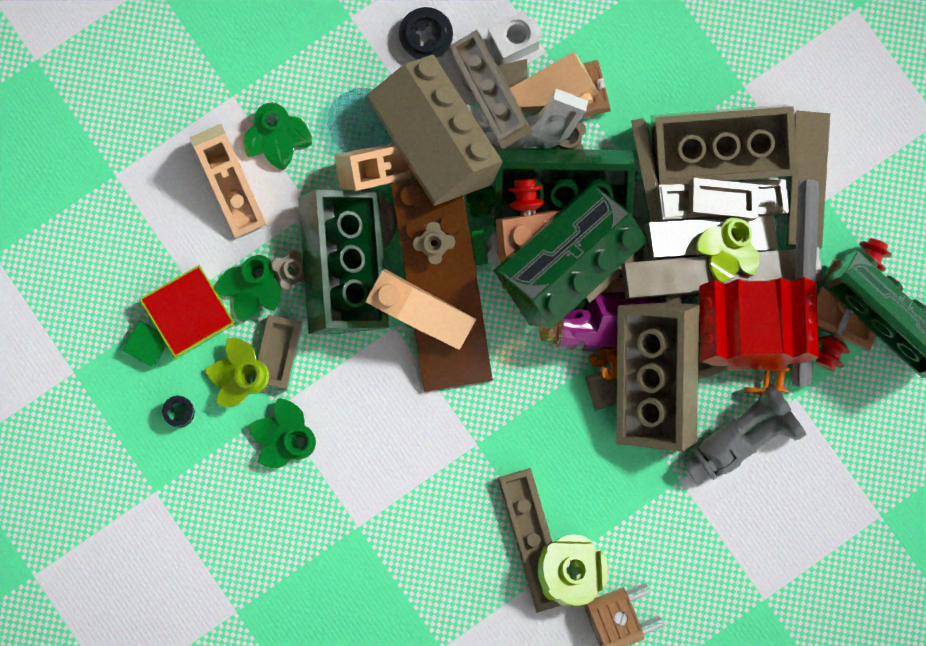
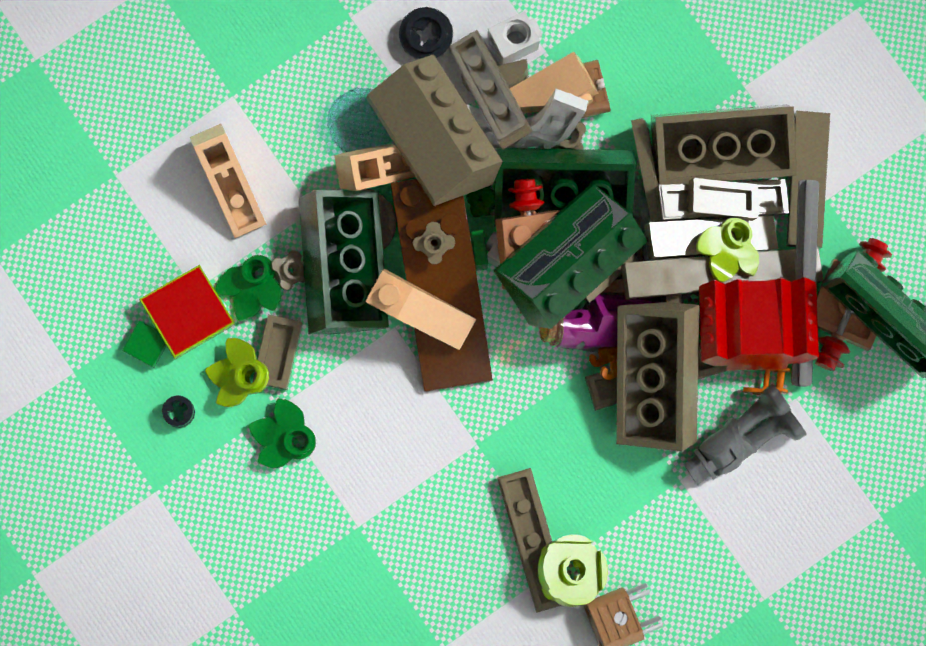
(276, 141): green plate -> none

